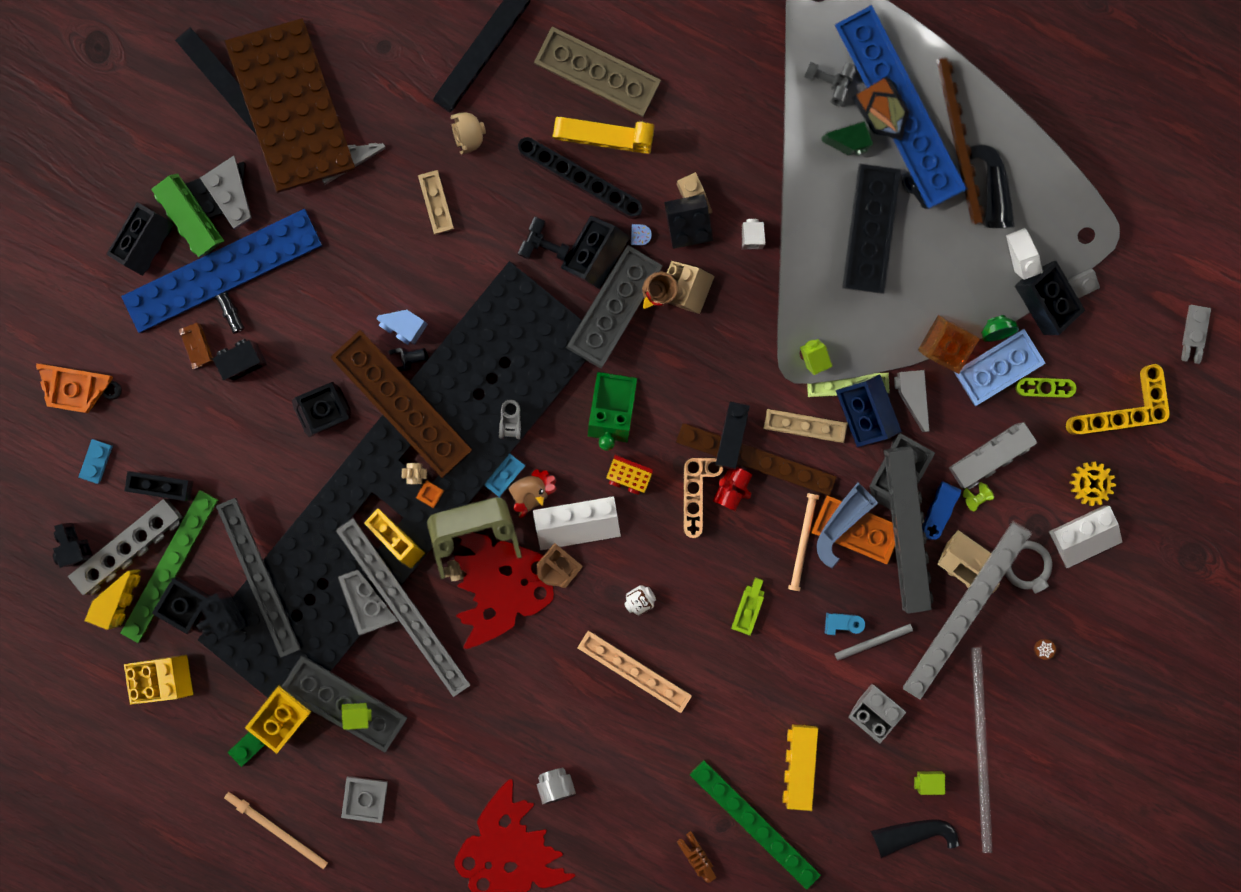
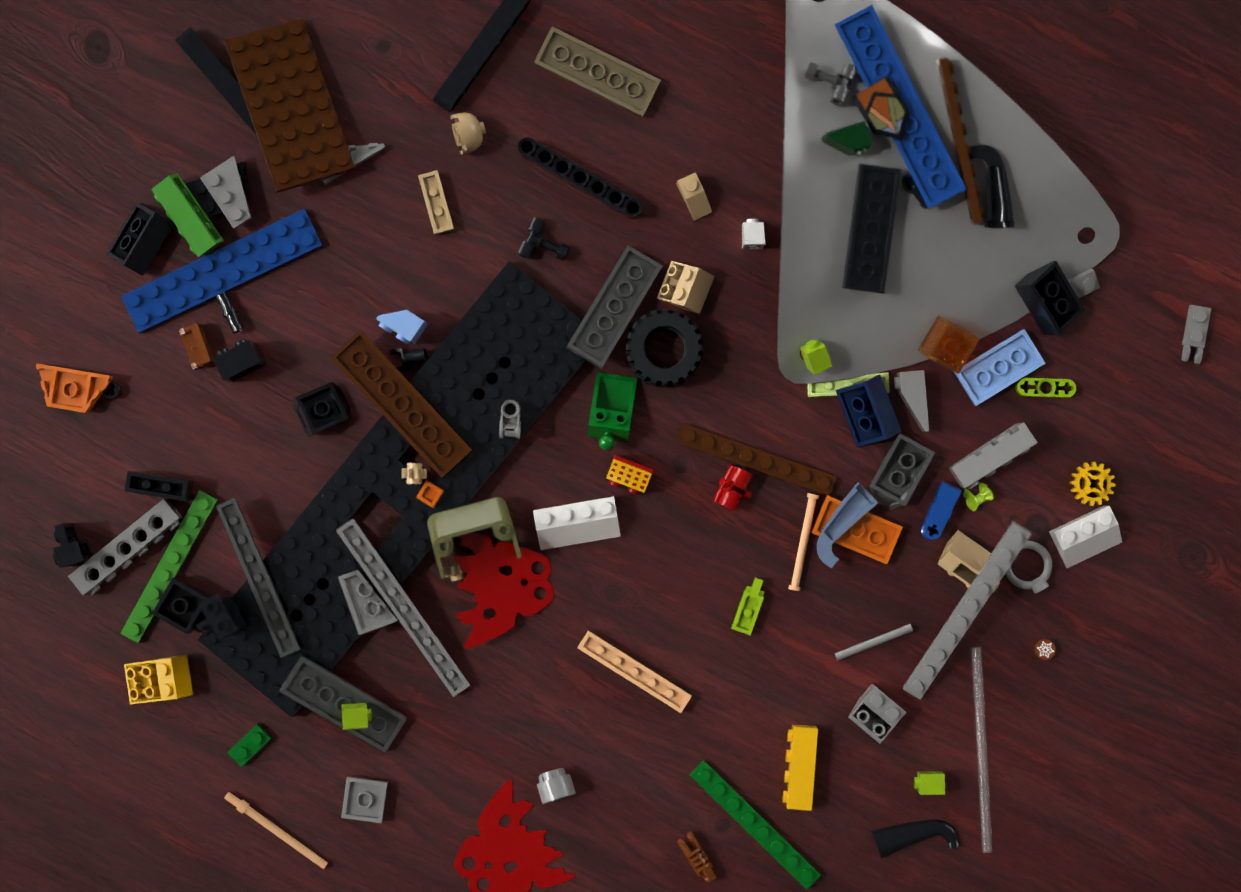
(95, 461): dark azure plate -> none
(109, 606): yellow slope -> none
(277, 719): yellow slope -> none
(394, 538): yellow slope -> none
(504, 475): dark azure plate -> none
(532, 491): medium nougat piece -> none
(557, 567): medium nougat slope -> none
(595, 252): black slope -> none
(605, 135): yellow beam -> none
(640, 235): light blue tile -> none
(640, 600): white head -> none
(659, 289): medium nougat piece -> none
(677, 323): none -> black tyre
(688, 221): black brick -> none
(697, 497): light nougat beam -> none
(732, 435): black slope -> none
(805, 426): tan tile -> none
(843, 622): dark azure leg -> none
(907, 529): dark grey brick -> none
(999, 328): green piece -> none
(1023, 254): white slope -> none
(1127, 415): yellow beam -> none

